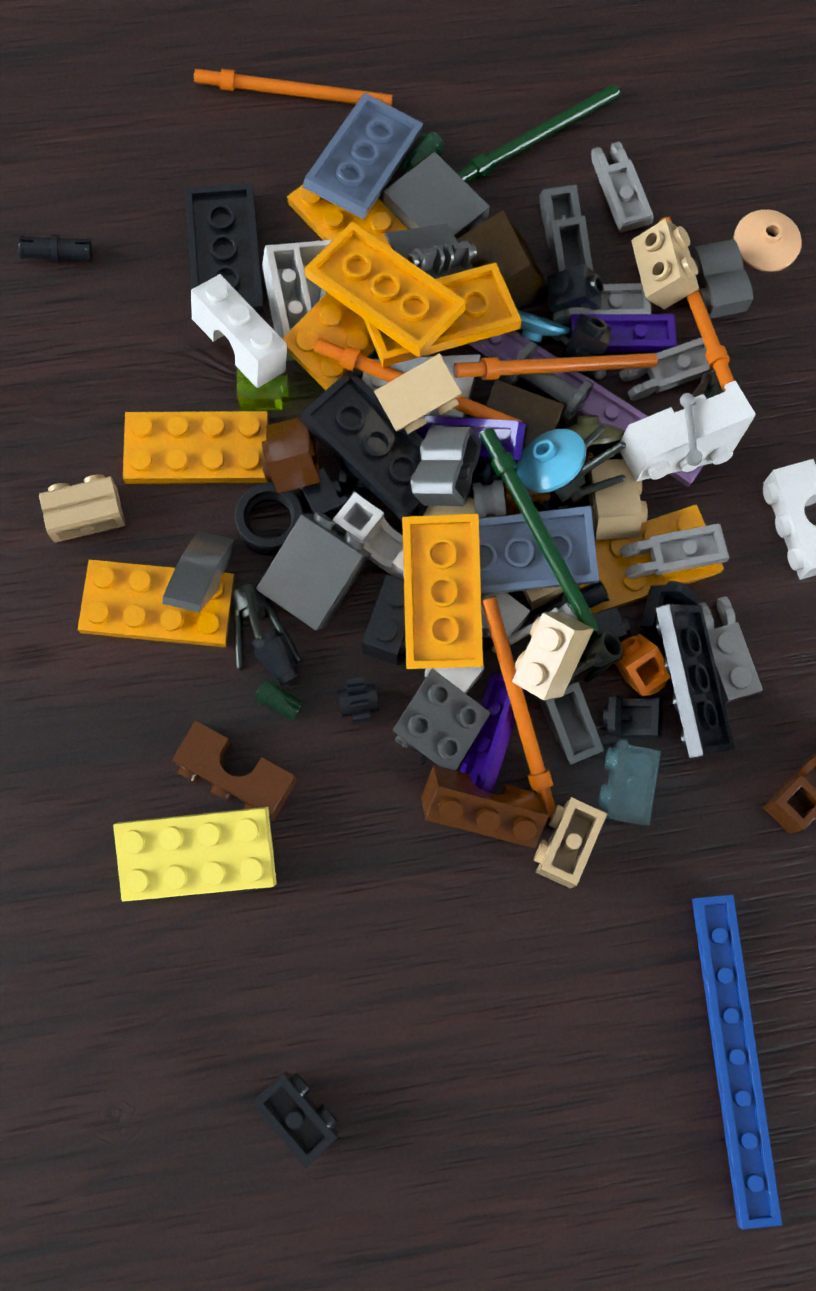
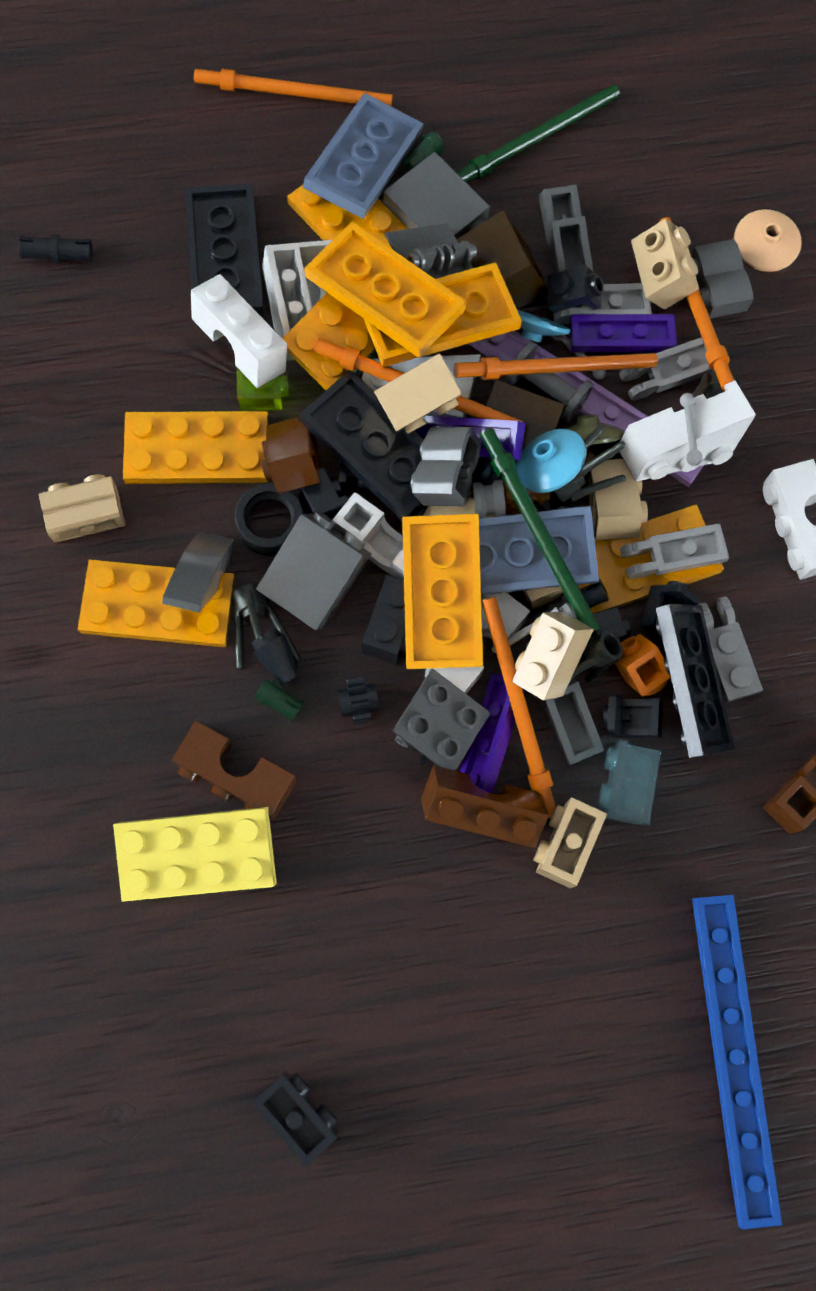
(588, 339): black bracket -> none
(622, 188): light grey hinge -> none

